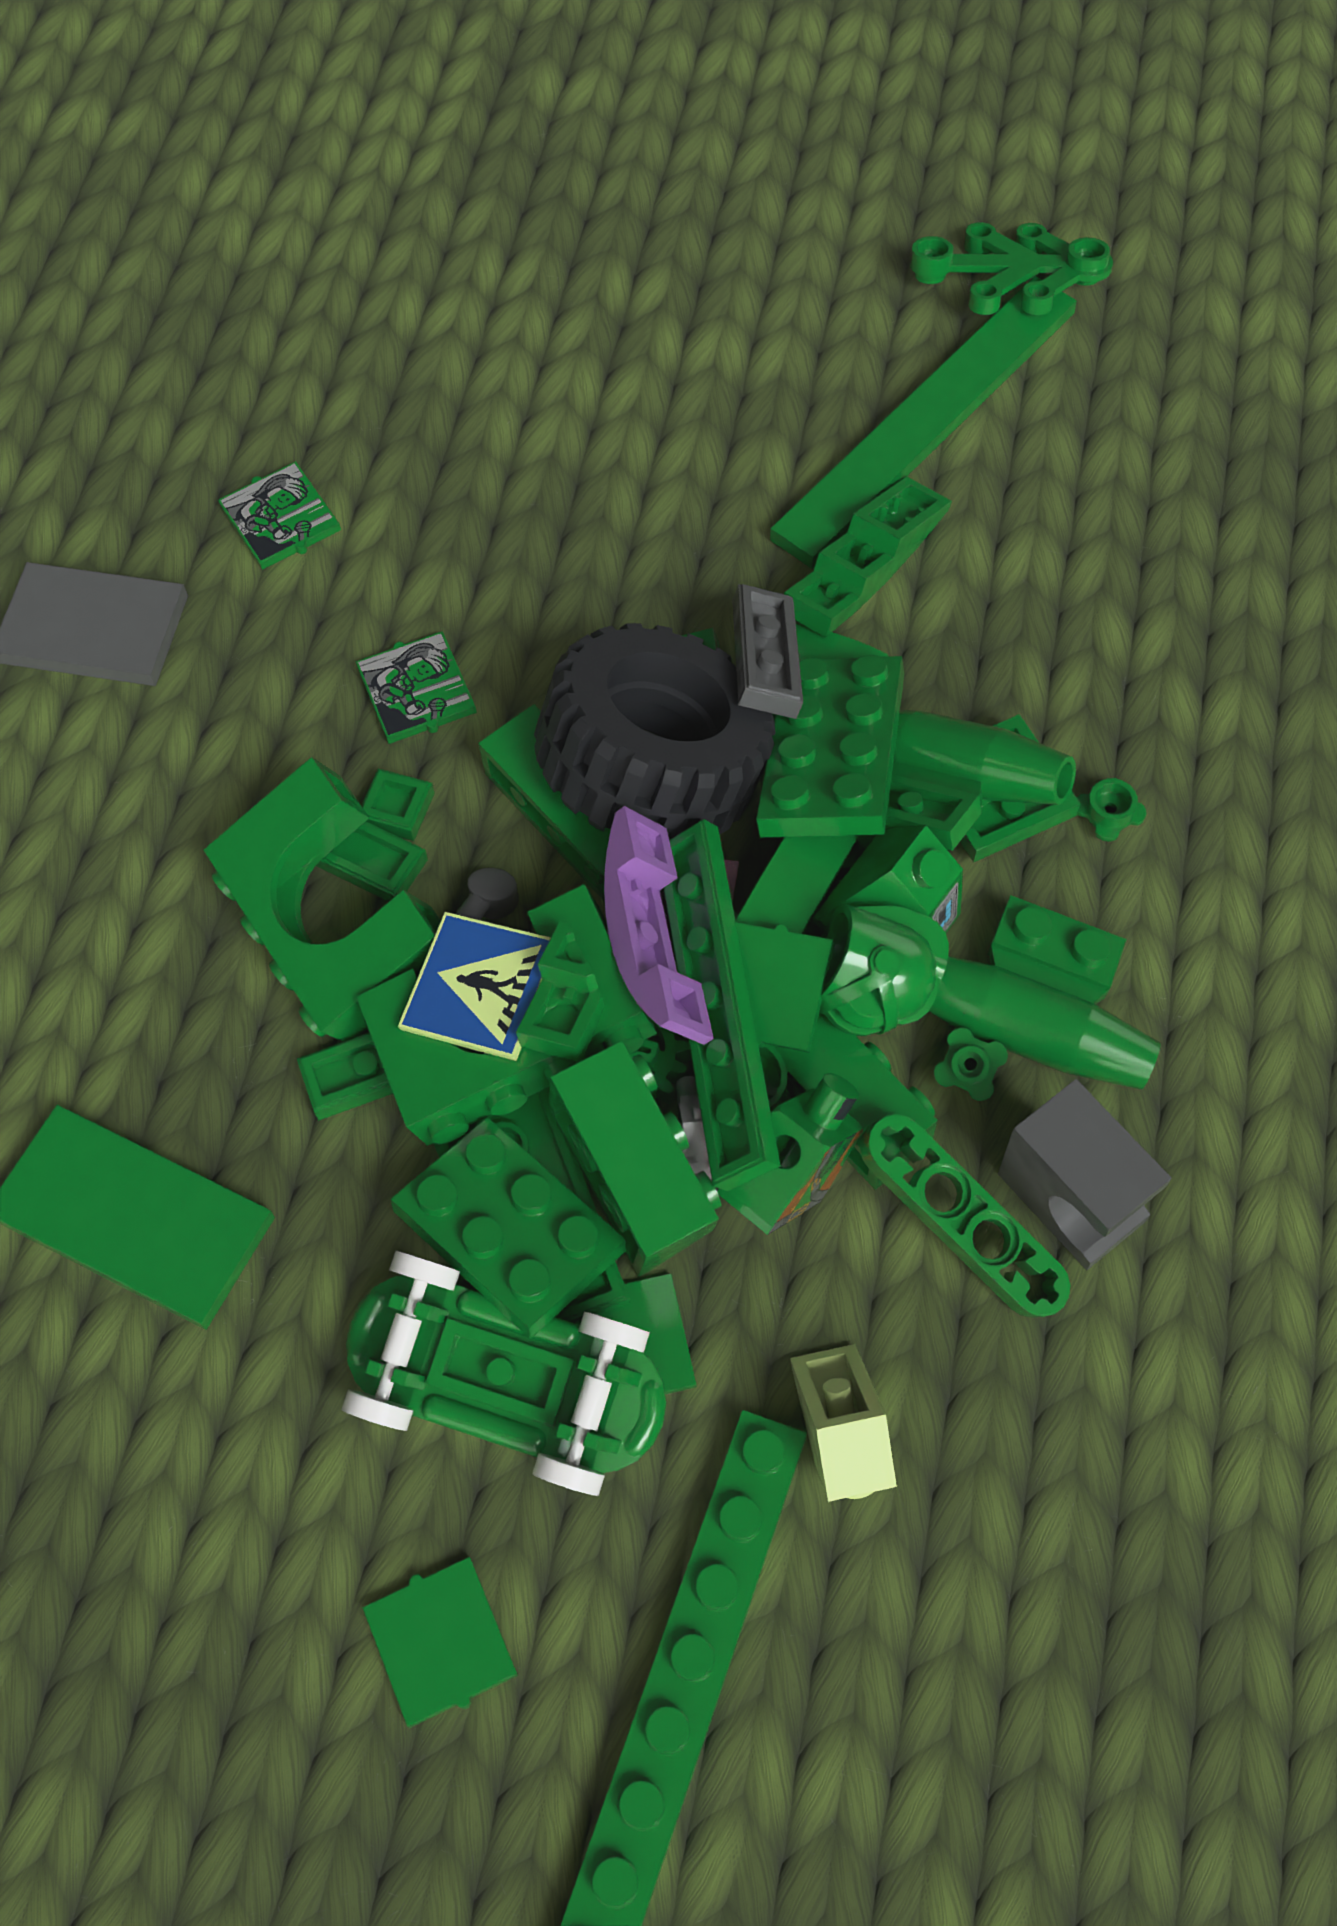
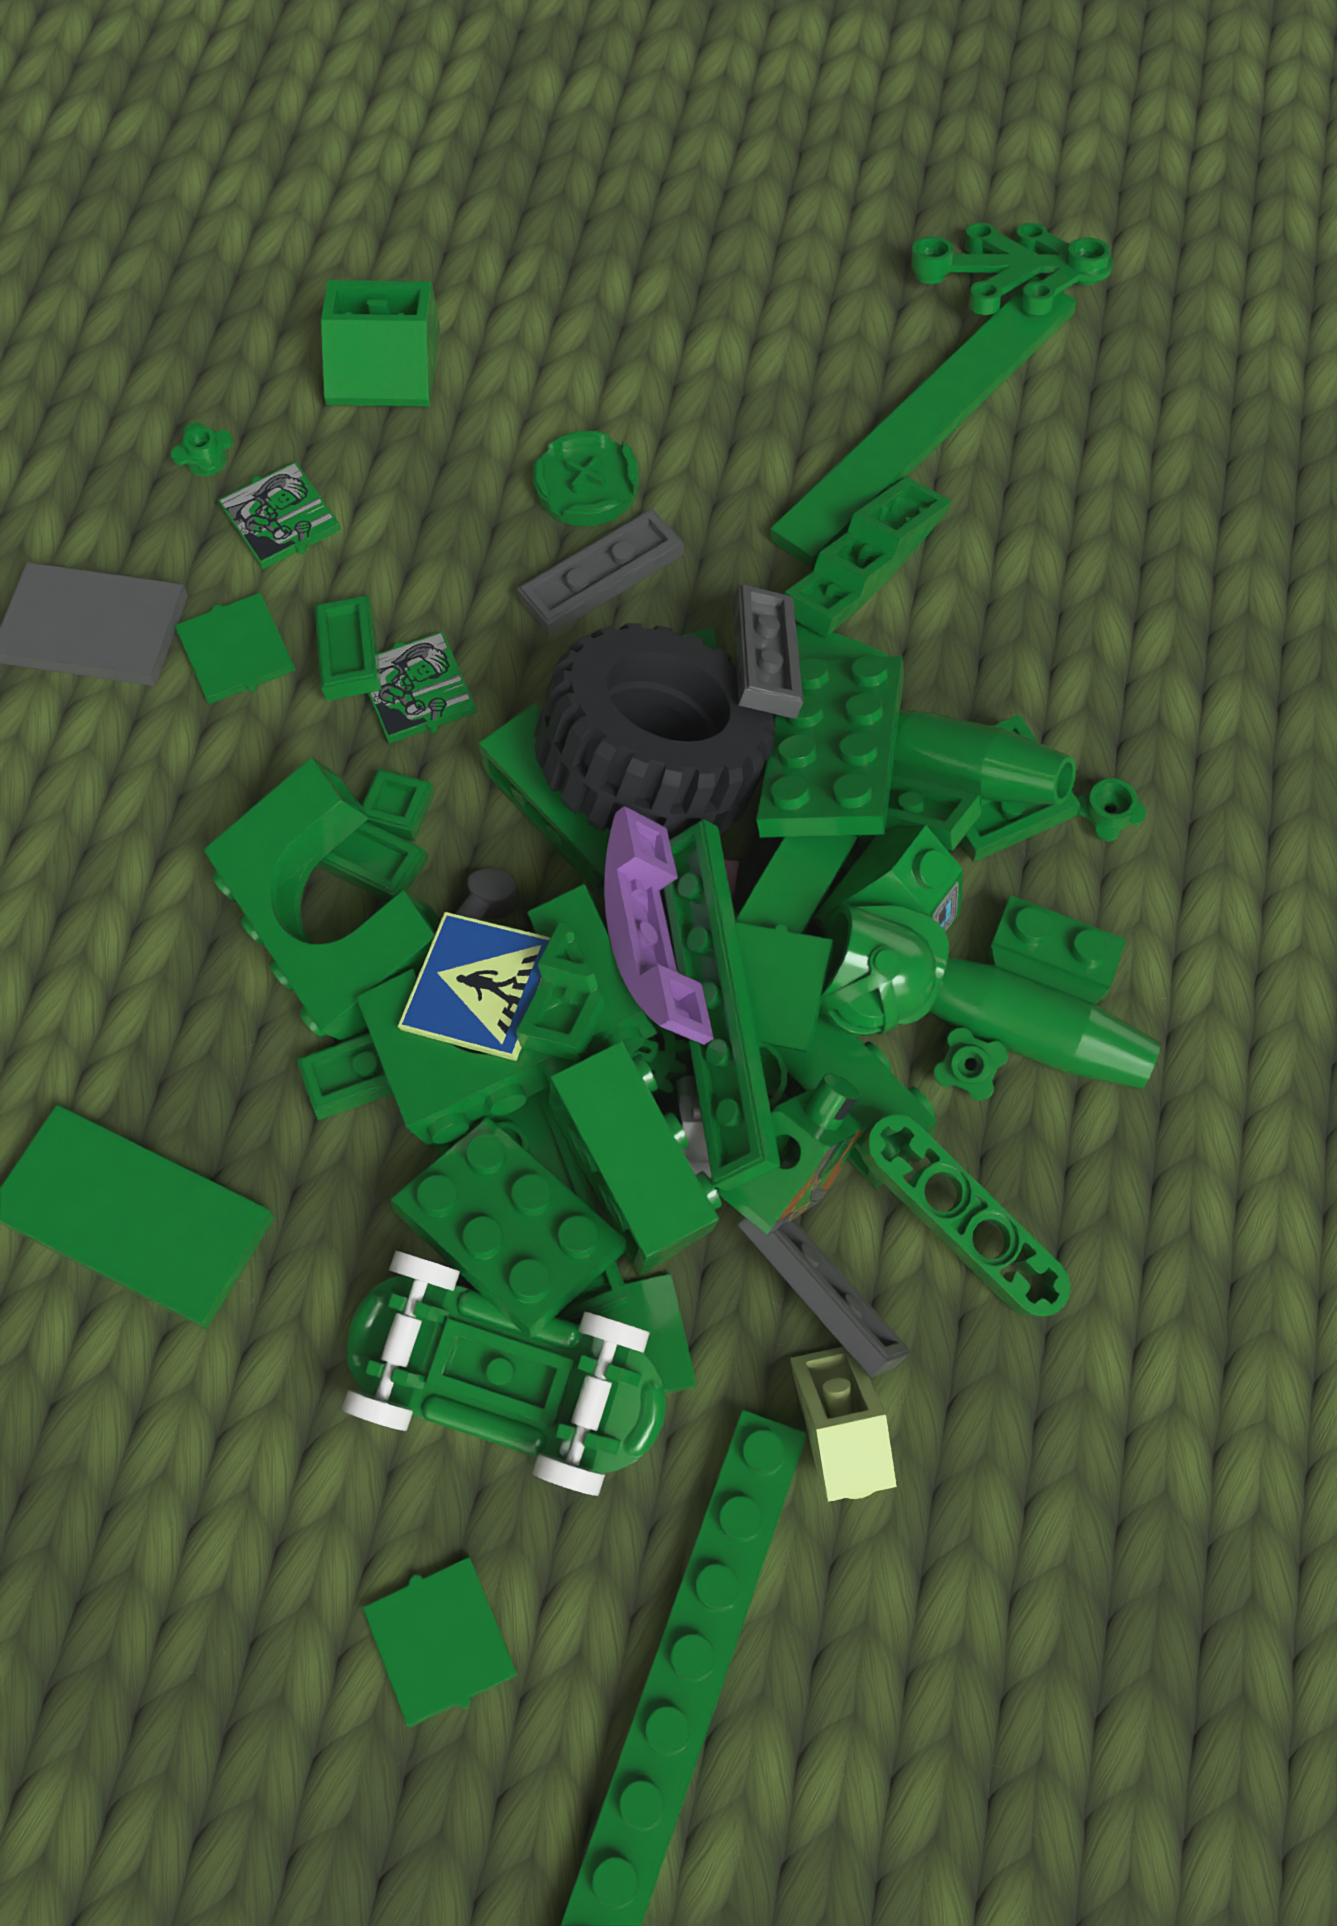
(202, 449): none -> green plate
(234, 648): none -> green piece
(347, 648): none -> green tile
(379, 342): none -> green slope
(586, 478): none -> green tile
(600, 571): none -> dark grey tile
(830, 1296): none -> dark grey tile
(1081, 1173): dark grey piece -> none

